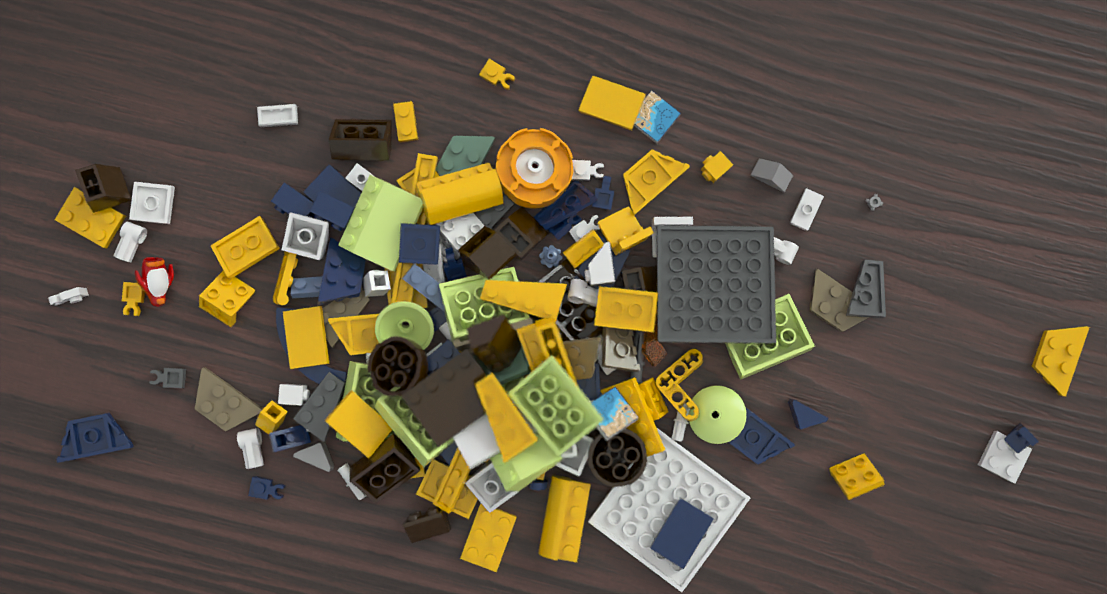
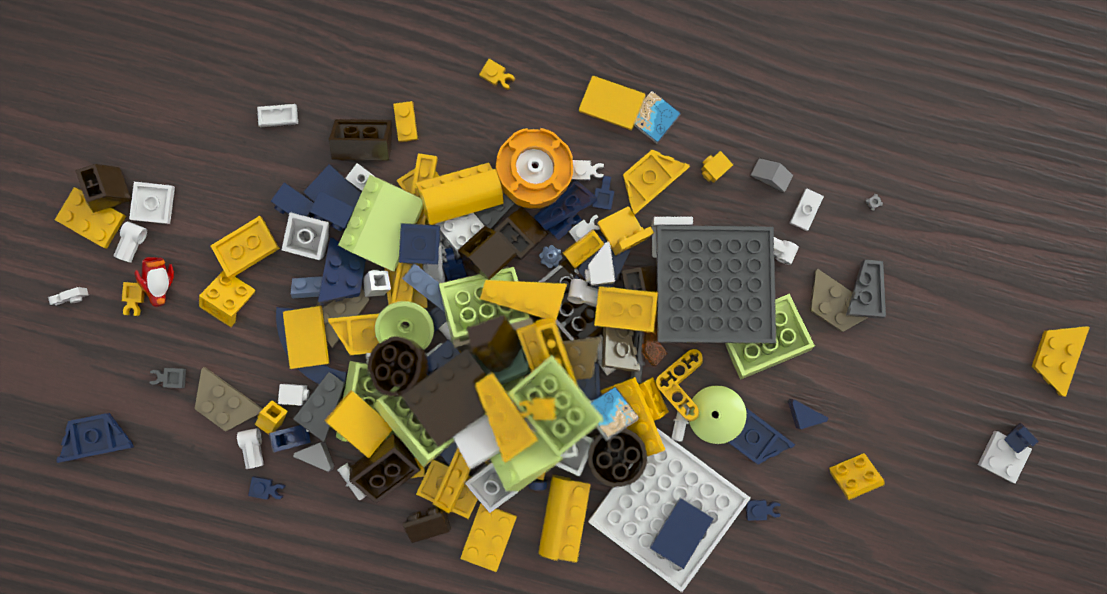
(285, 279): yellow plate -> none
(464, 153): sand green wing -> none
(541, 408): none -> yellow plate
(759, 509): none -> dark blue plate

